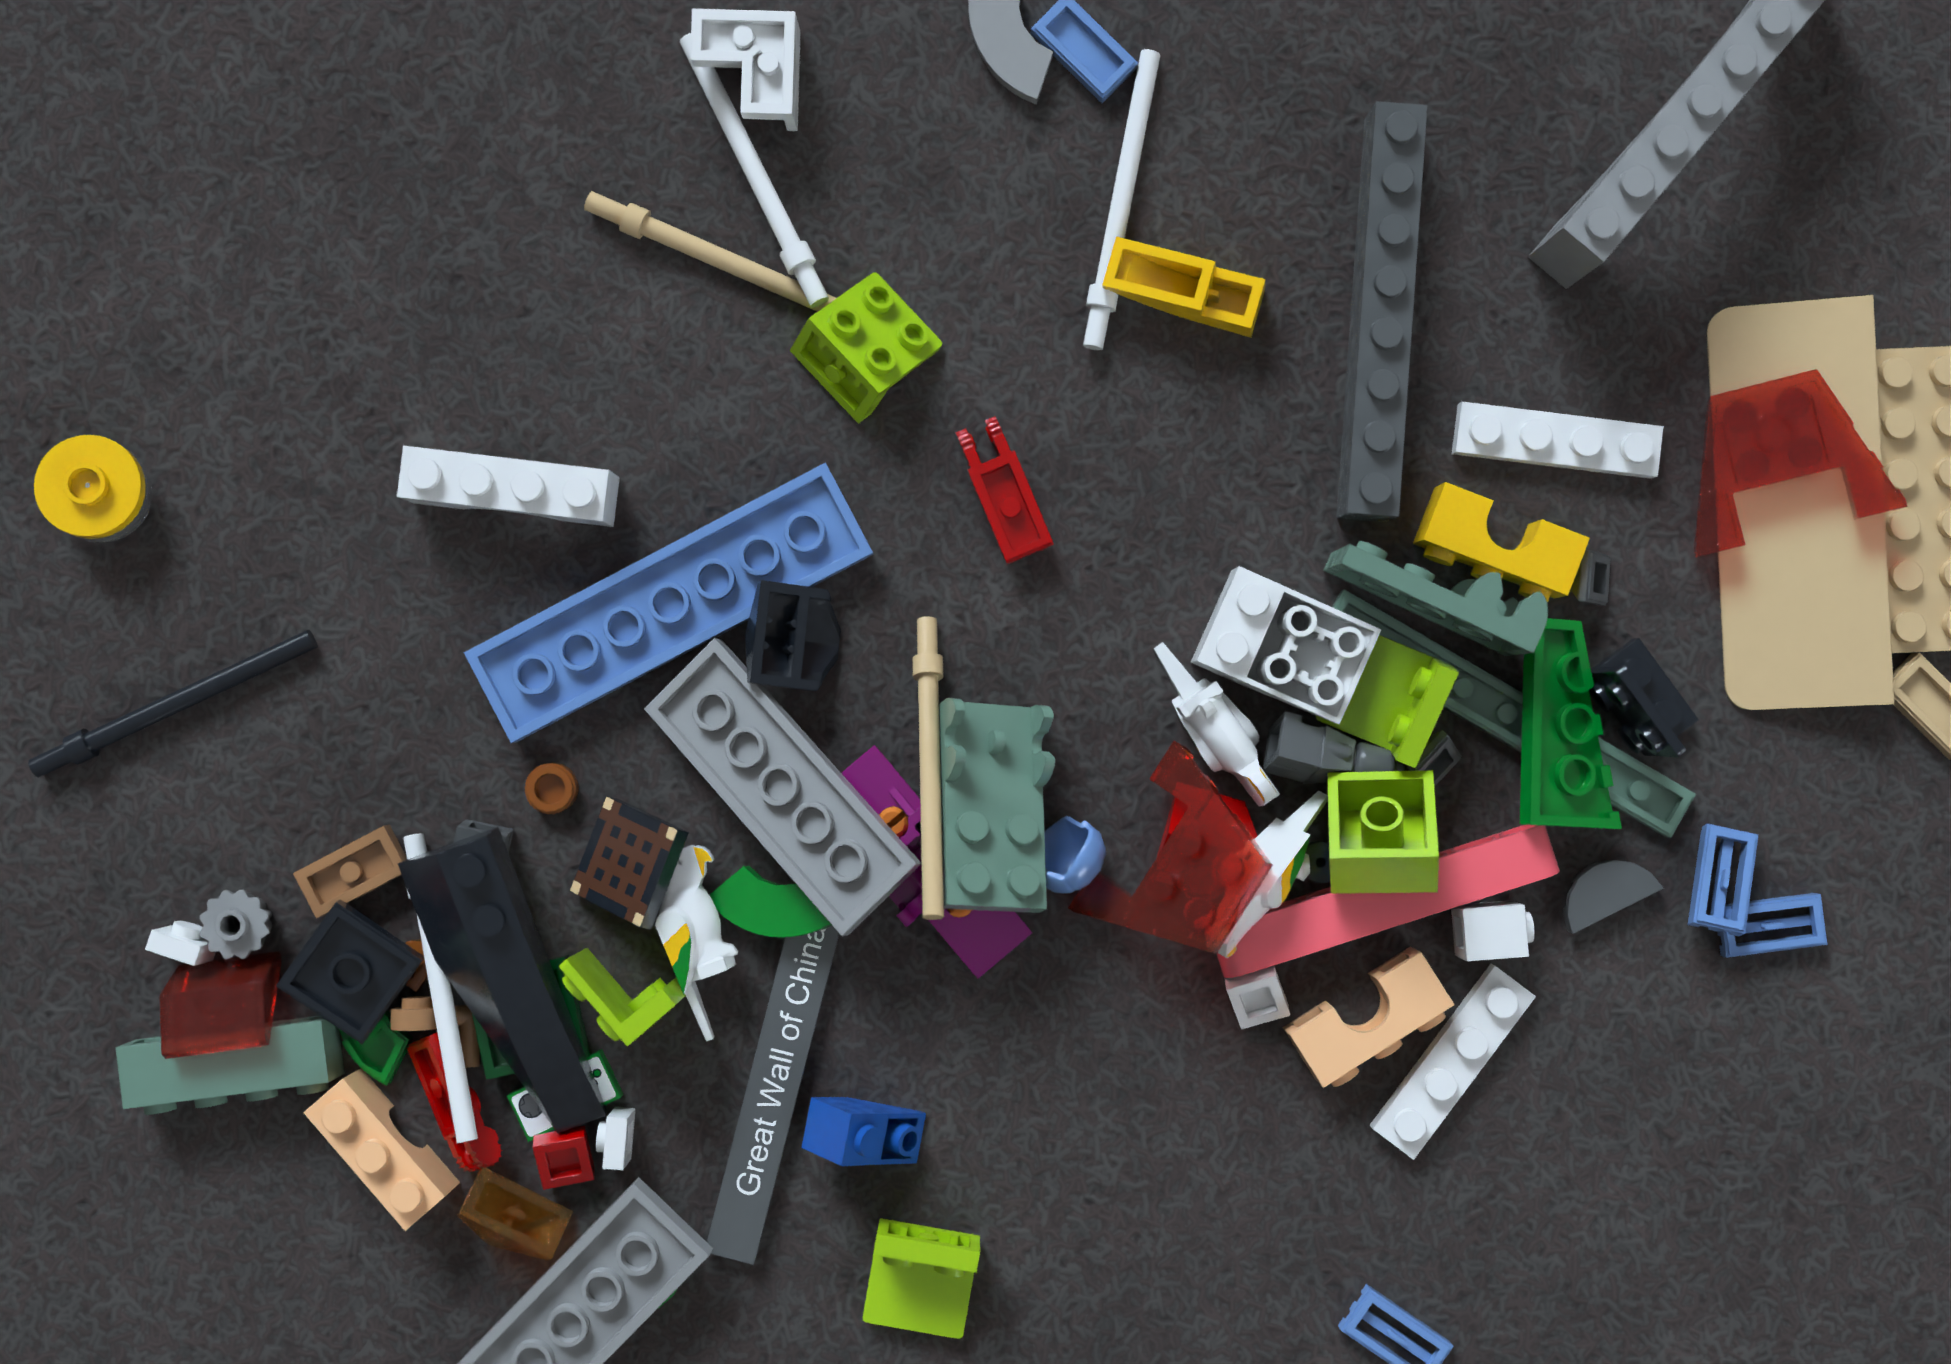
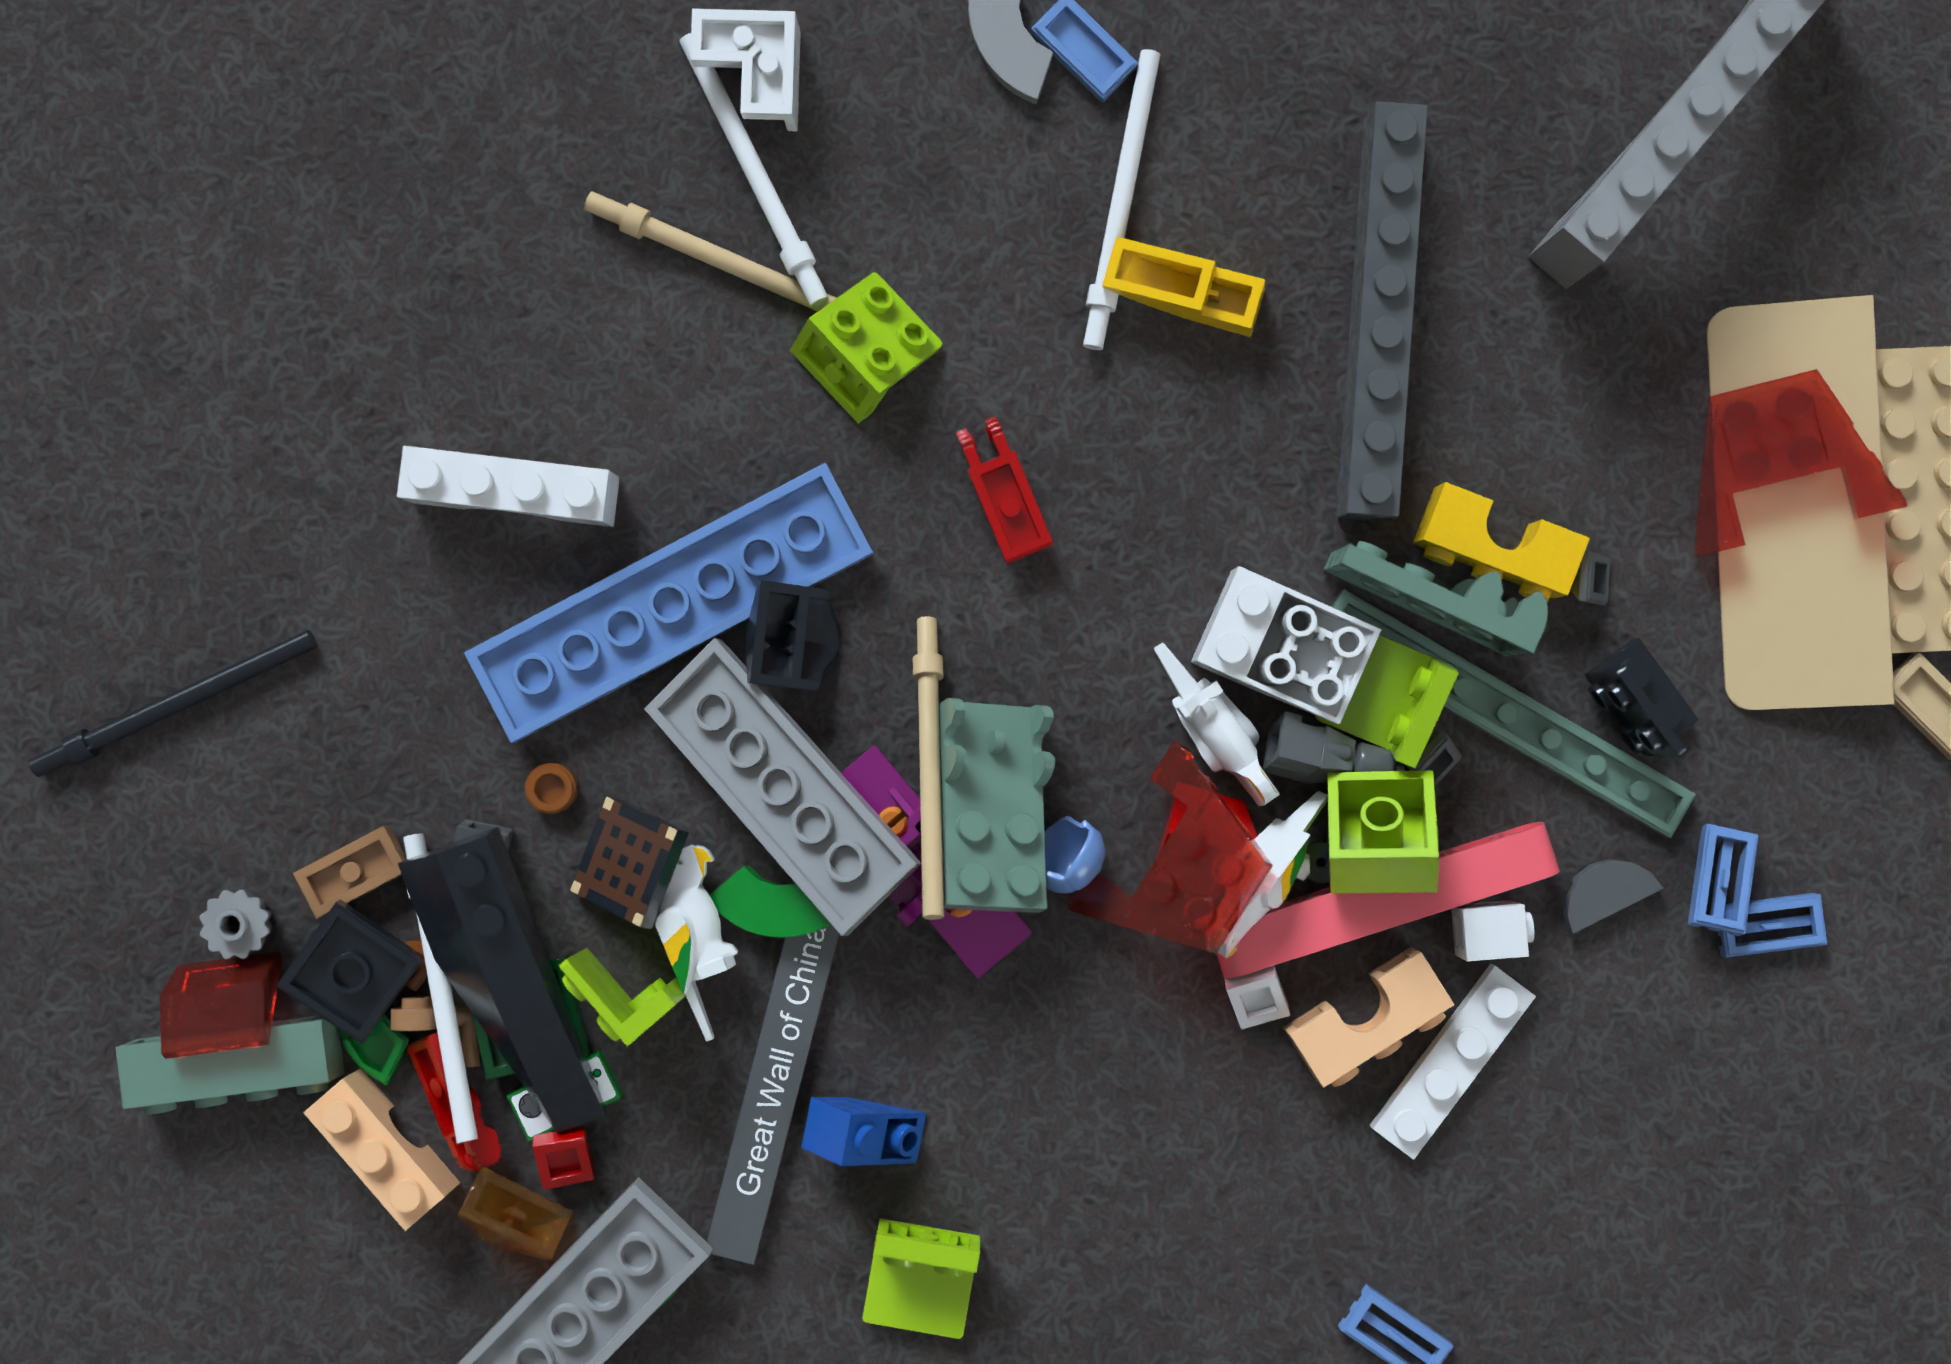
(93, 488): yellow piece -> none
(180, 943): white plate -> none
(616, 1138): white plate -> none
(1557, 440): white plate -> none
(1560, 742): green wing -> none

